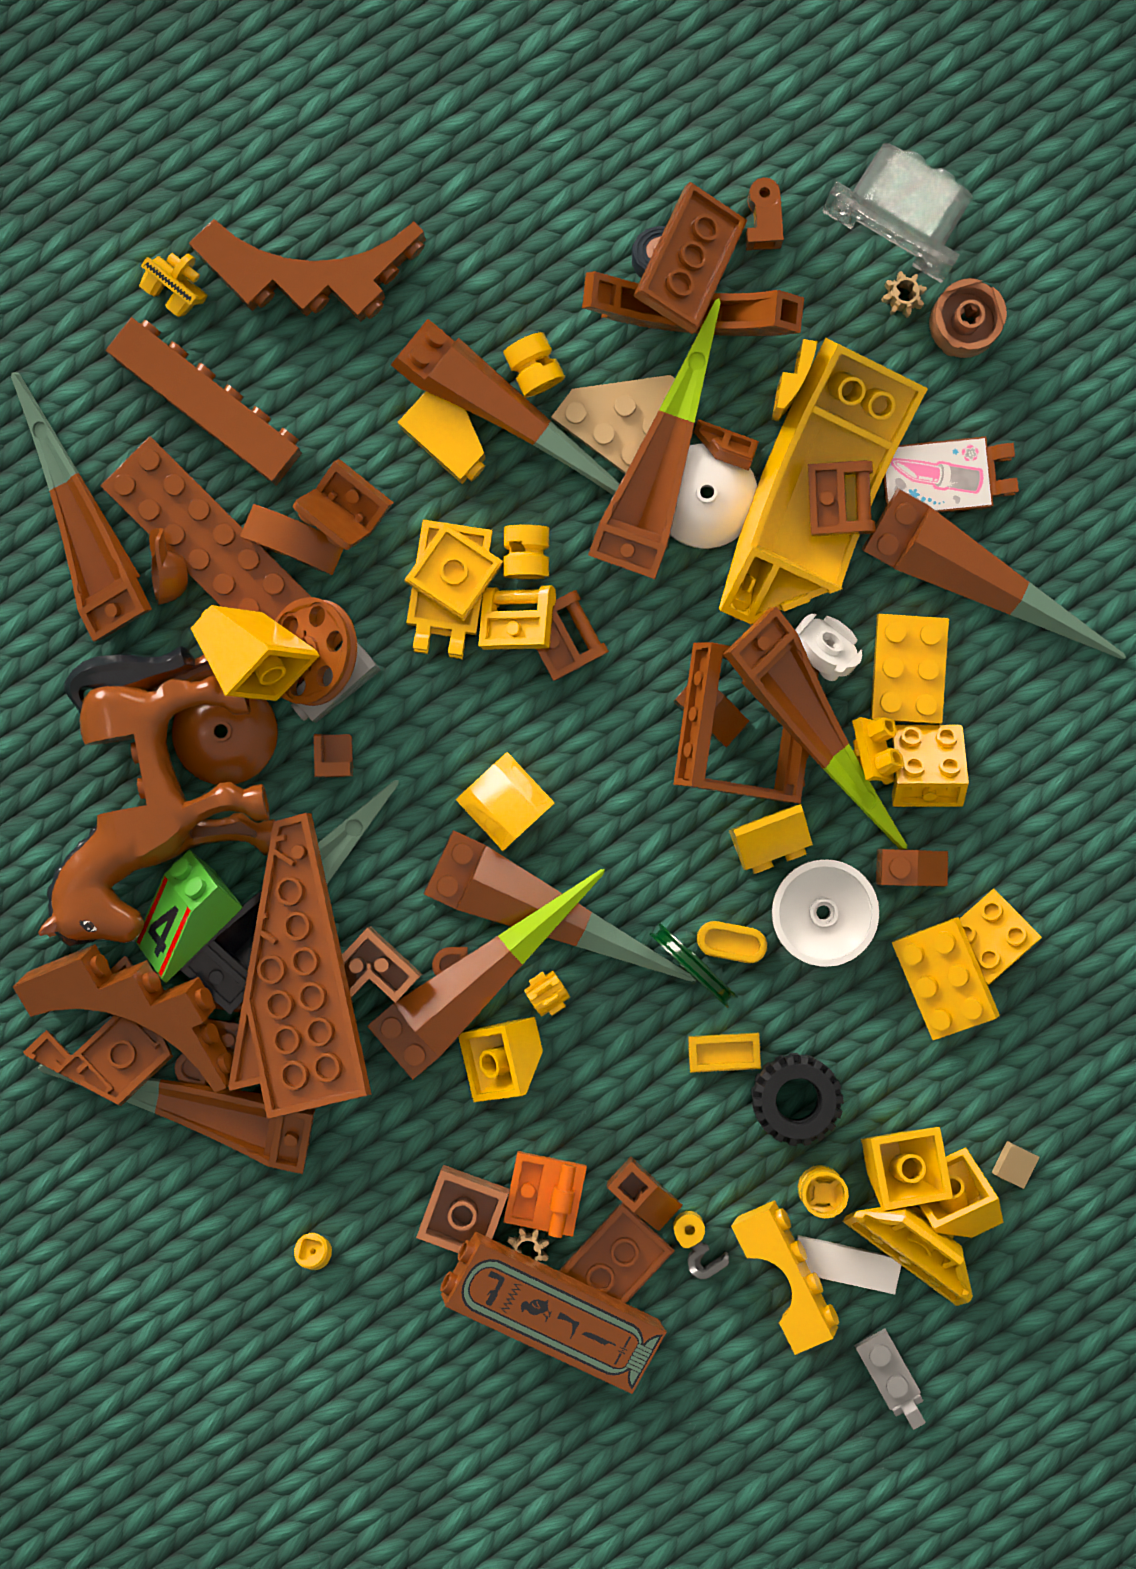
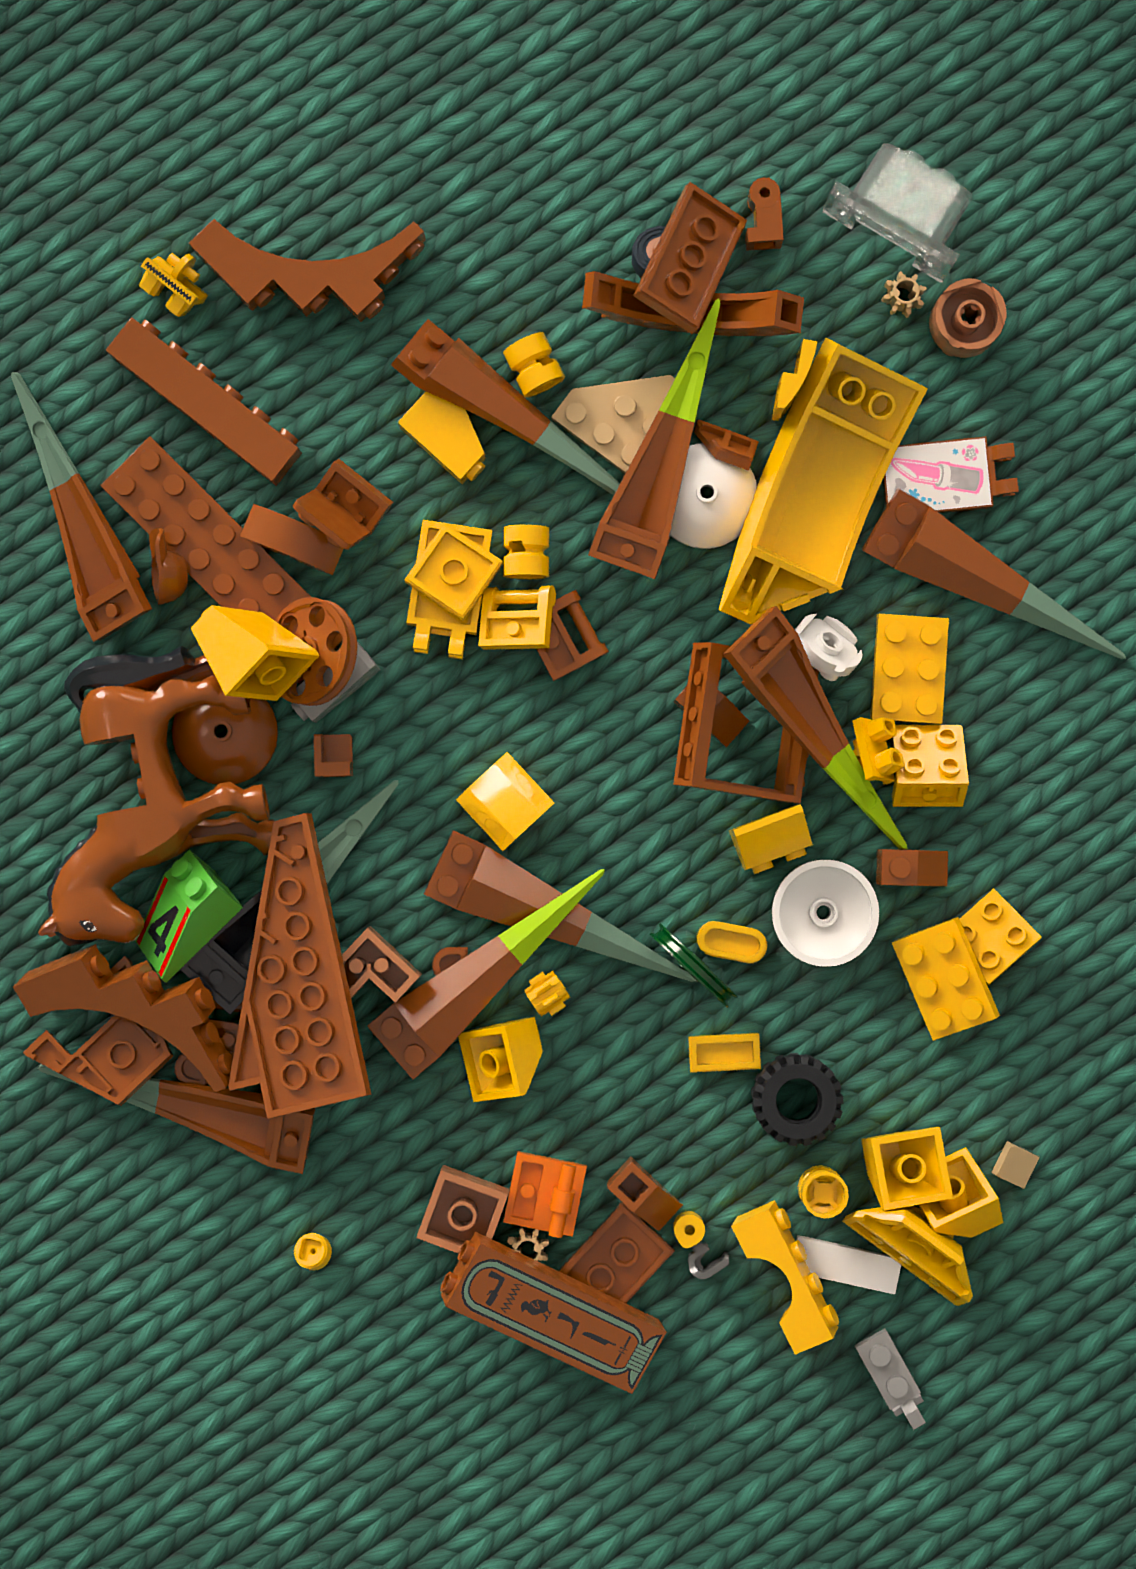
(828, 498): dark orange plate -> none

